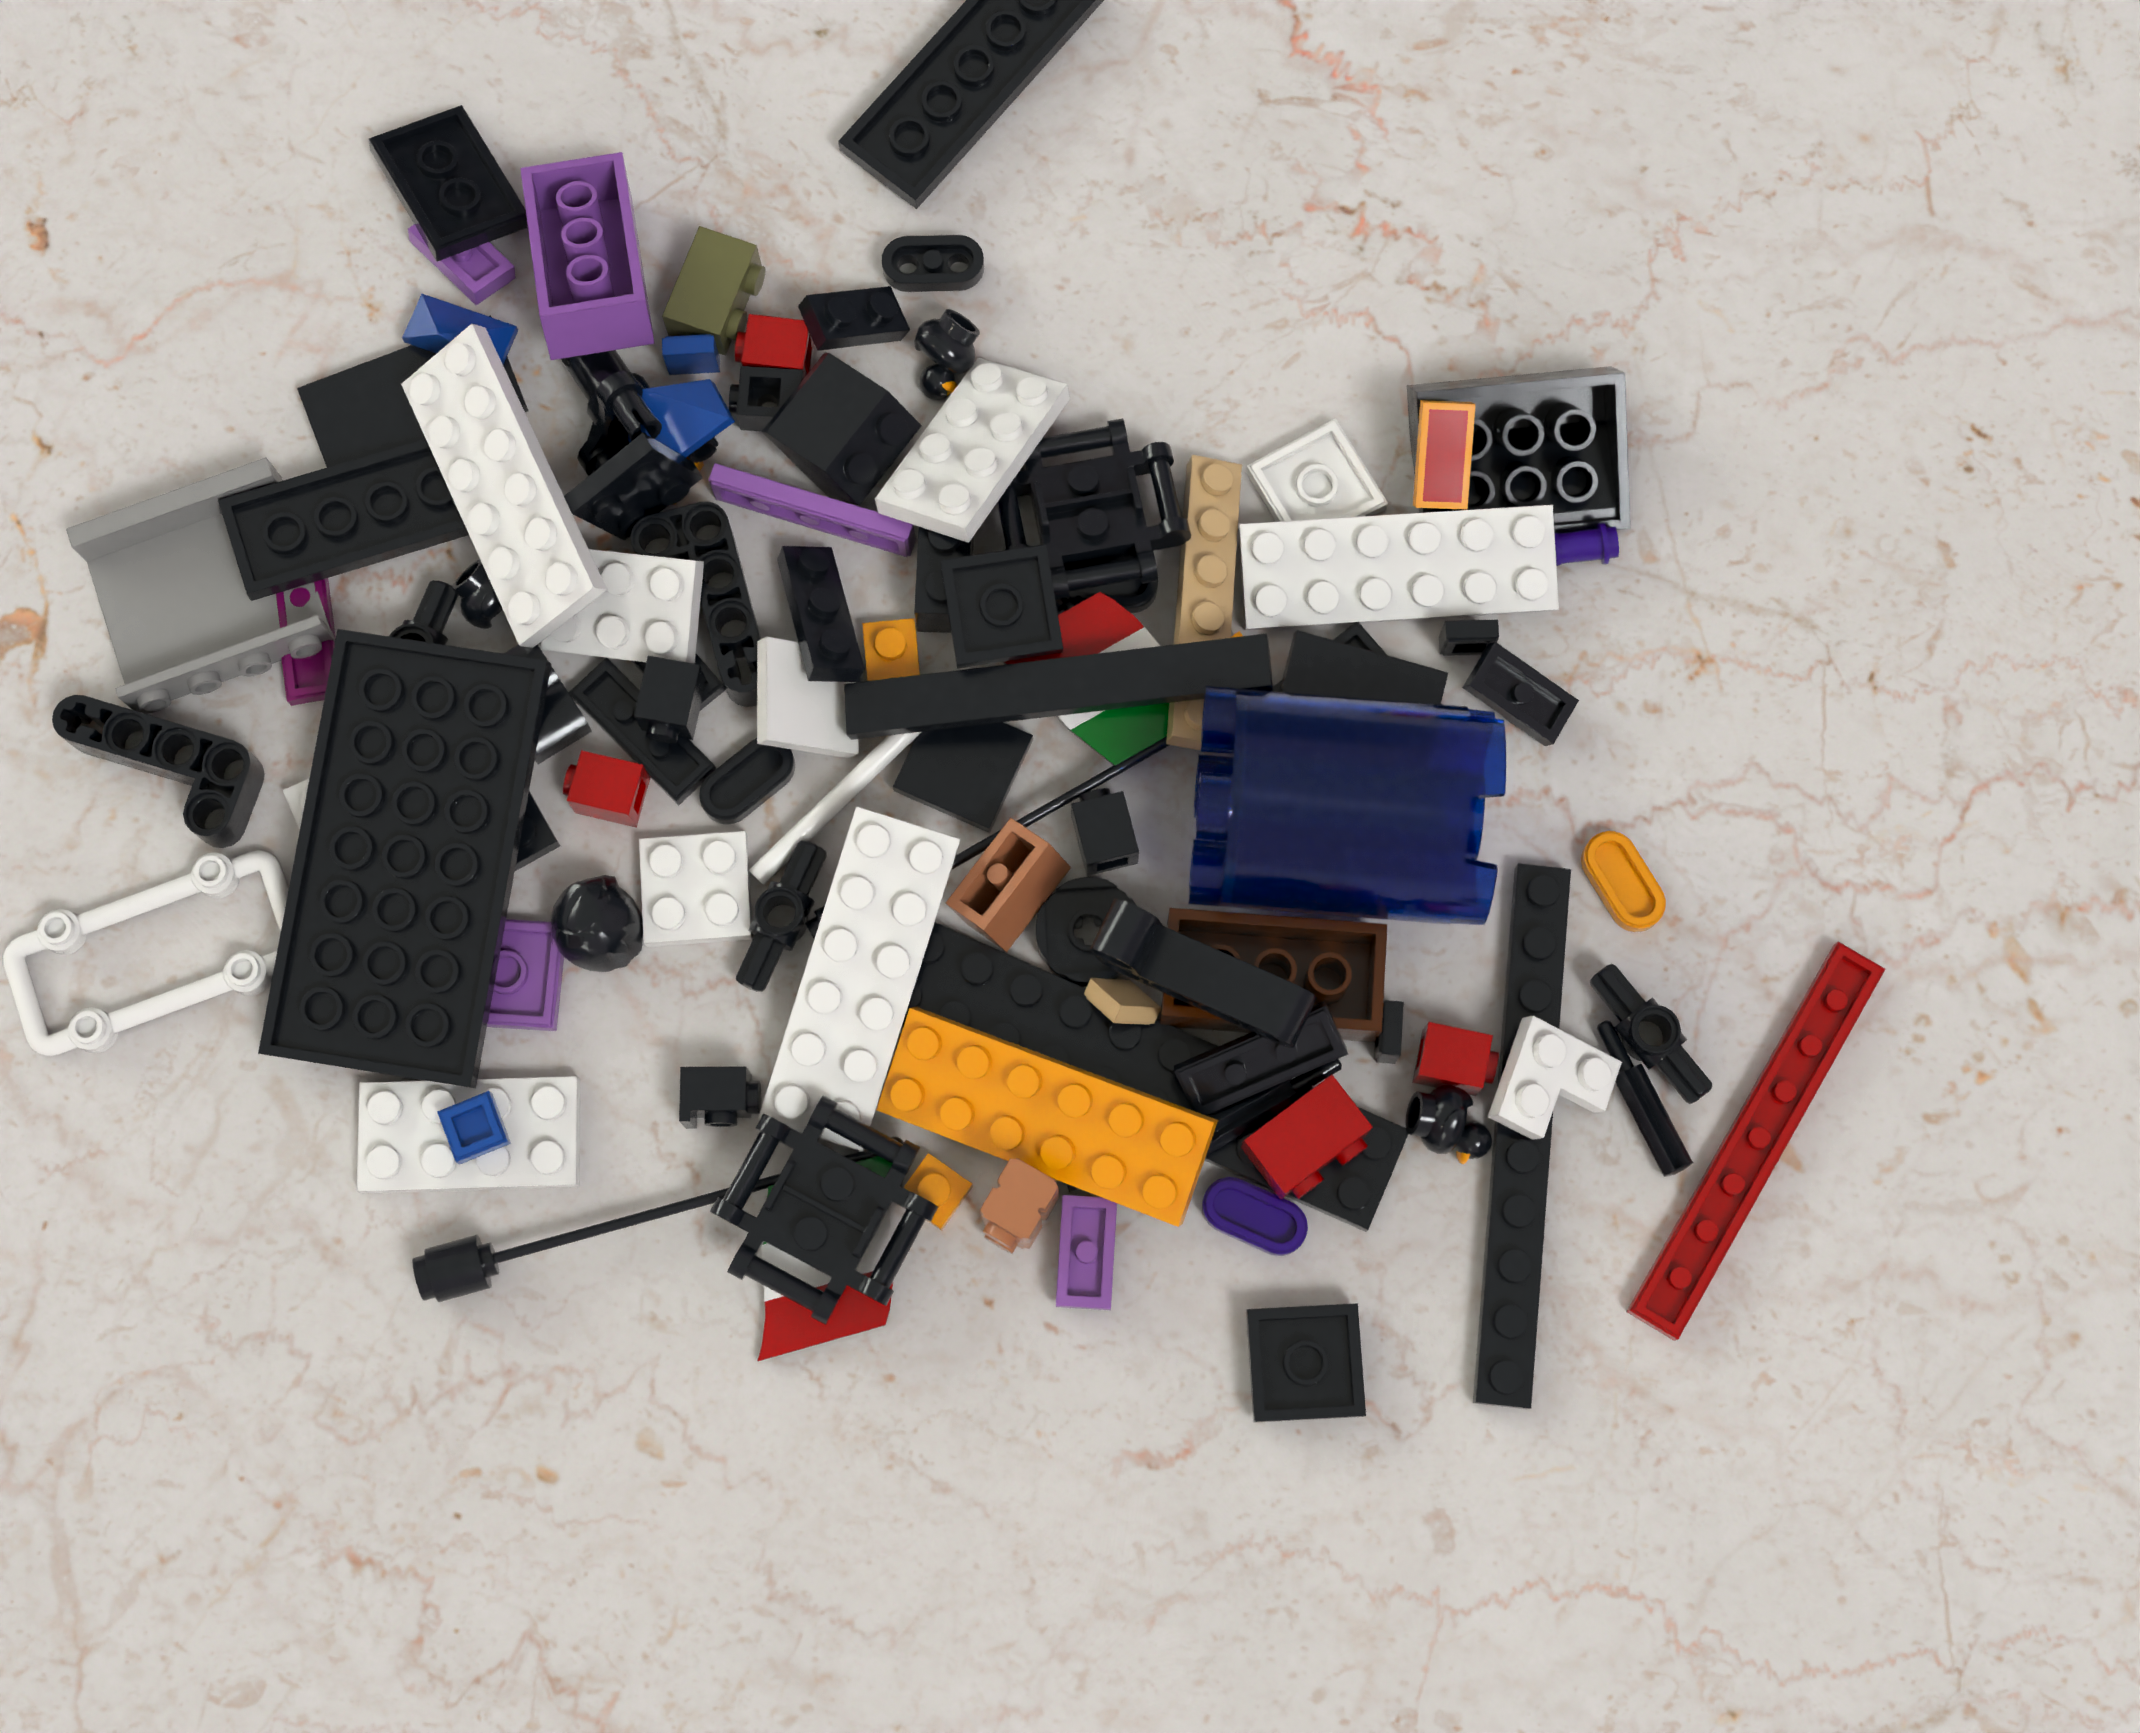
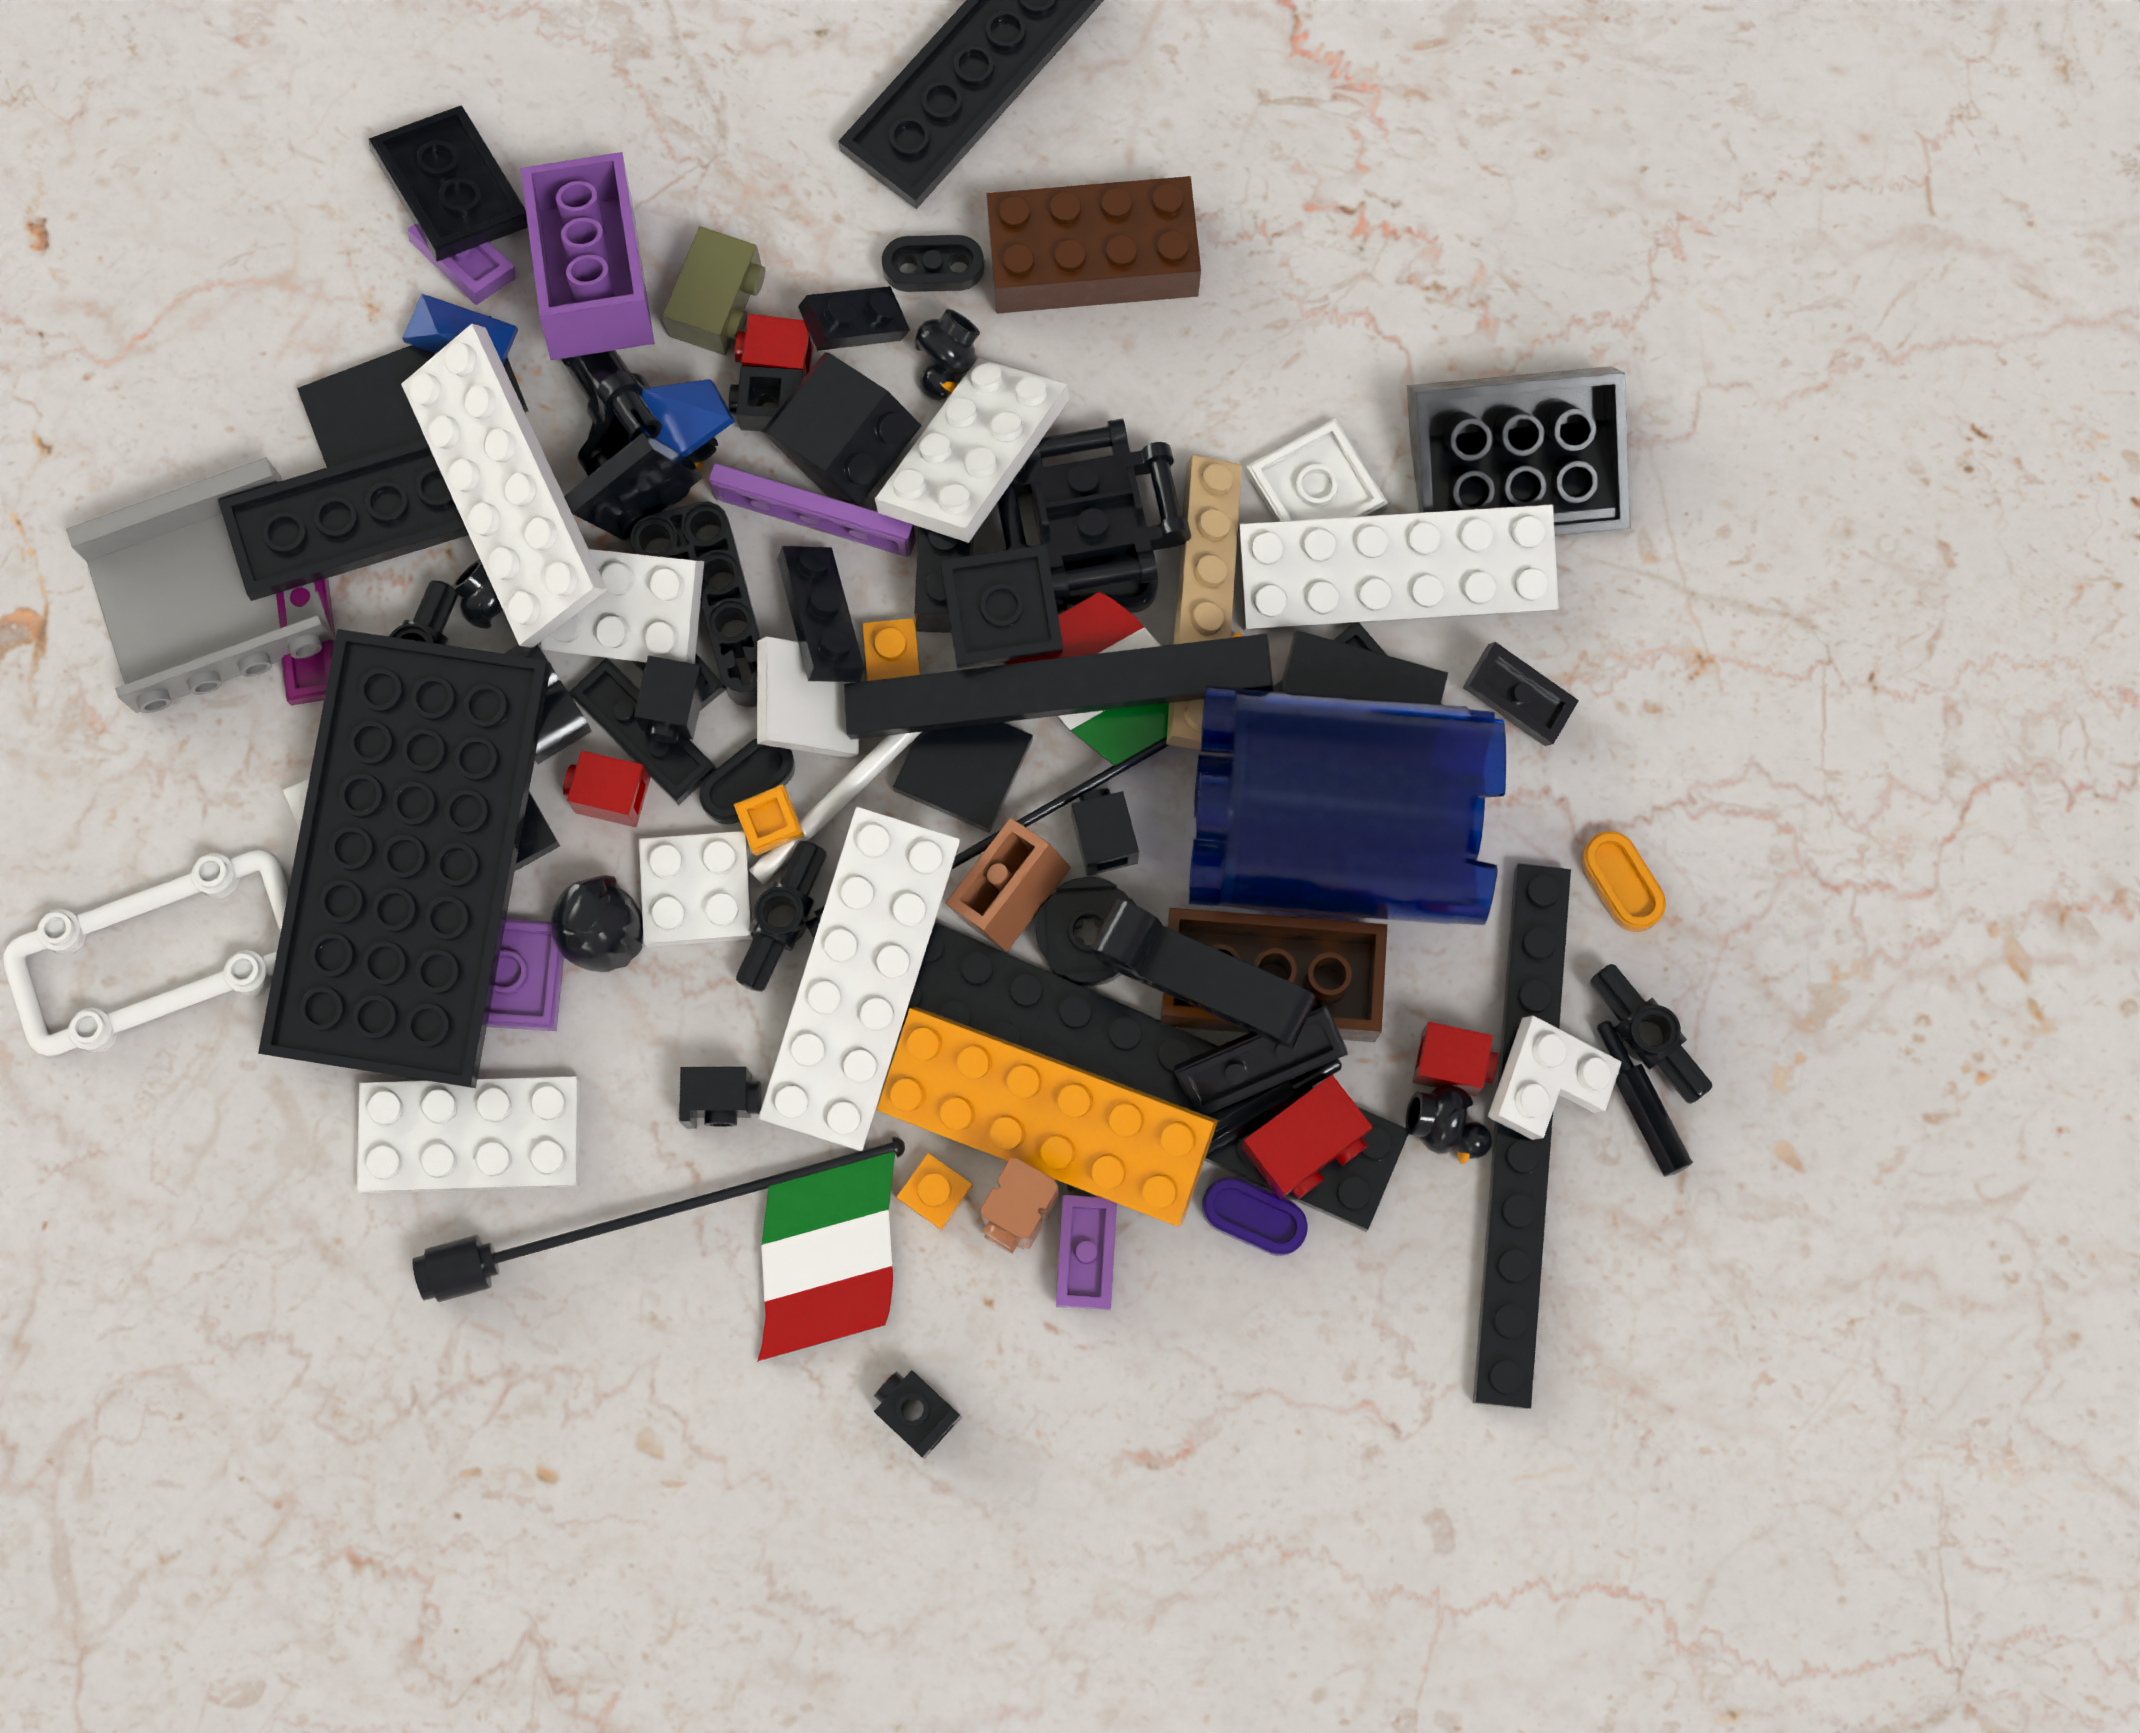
(157, 755): black beam -> none
(474, 1127): blue tile -> none
(691, 354): blue tile -> none
(769, 820): none -> light orange tile
(824, 1209): black brick -> none
(935, 1421): none -> black brick
(1094, 244): none -> reddish brown brick
(1122, 1001): tan tile -> none
(1305, 1363): black plate -> none
(1388, 1044): black tile -> none
(1443, 454): tile -> none
(1467, 636): black tile -> none
(1587, 545): dark purple pin -> none
(1755, 1141): red tile -> none

